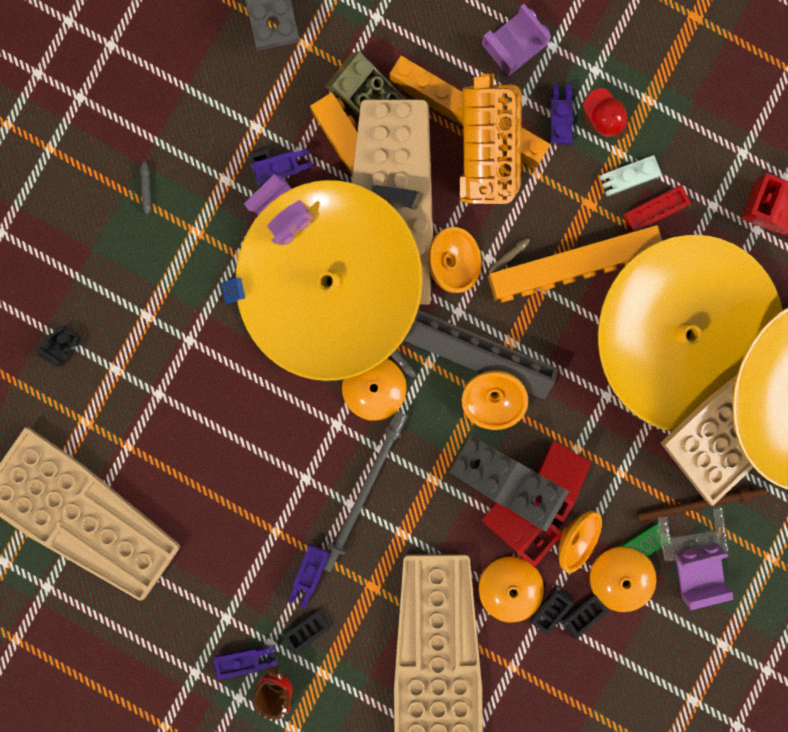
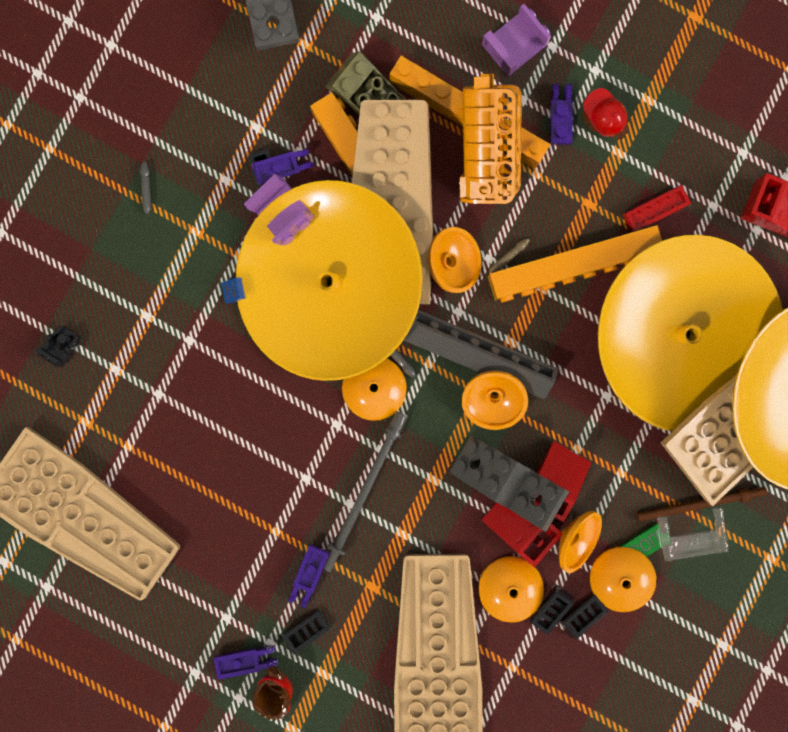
(405, 197): black slope -> none
(631, 175): light aqua hinge -> none
(702, 576): medium lavender panel -> none

